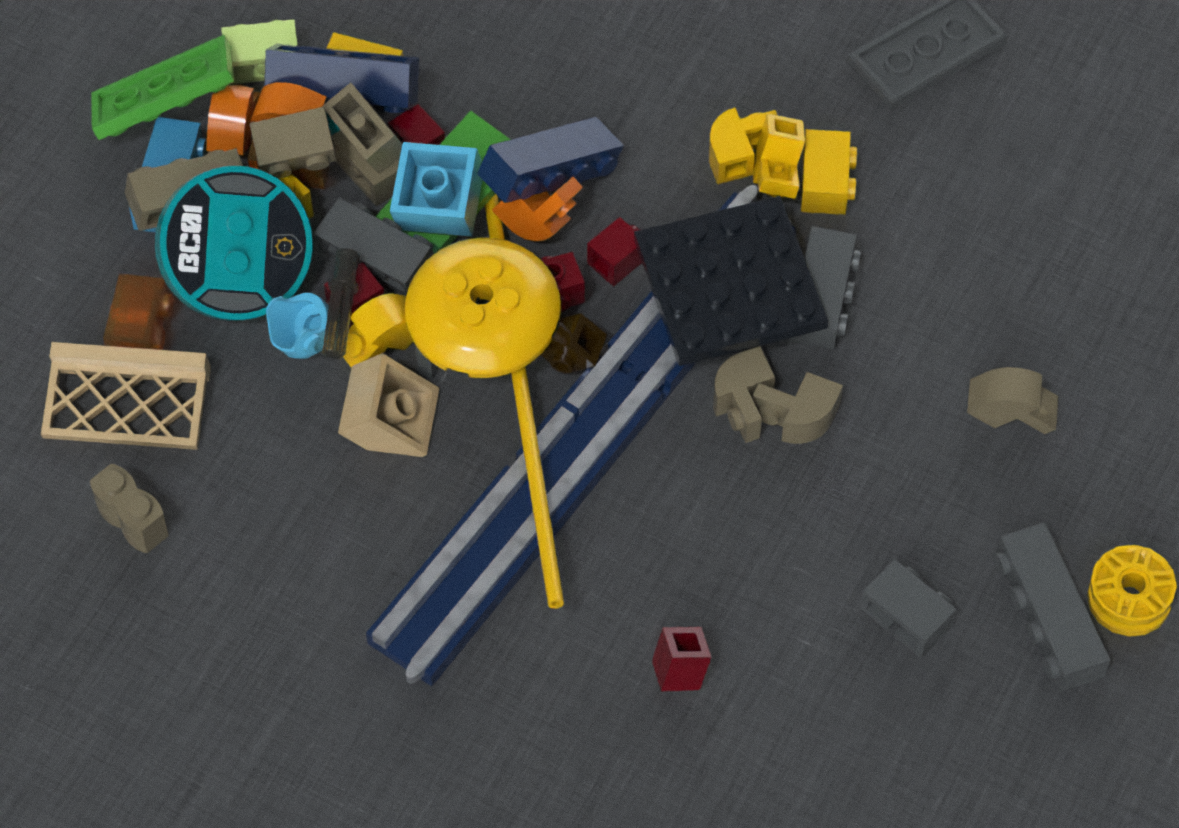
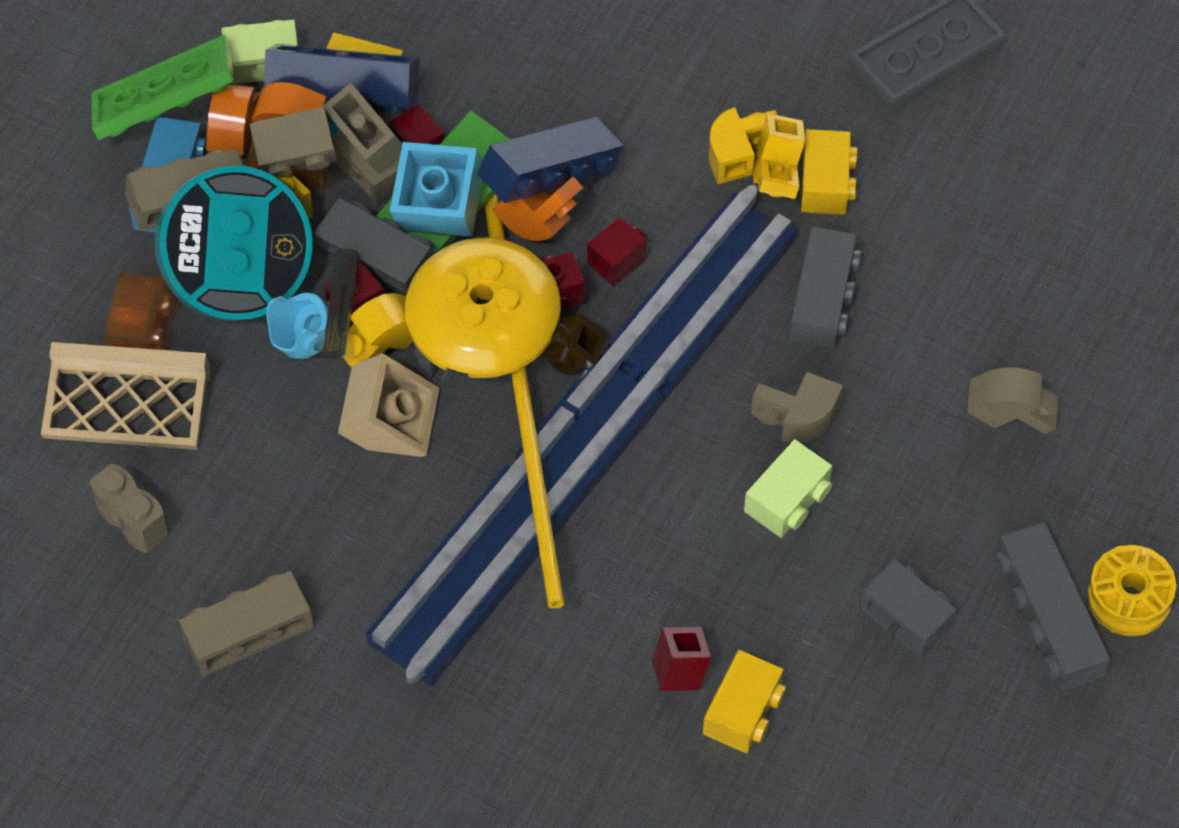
(246, 623): none -> dark tan brick
(730, 280): black plate -> none
(735, 388): dark tan brick -> none
(744, 701): none -> yellow brick
(788, 489): none -> yellowish green brick

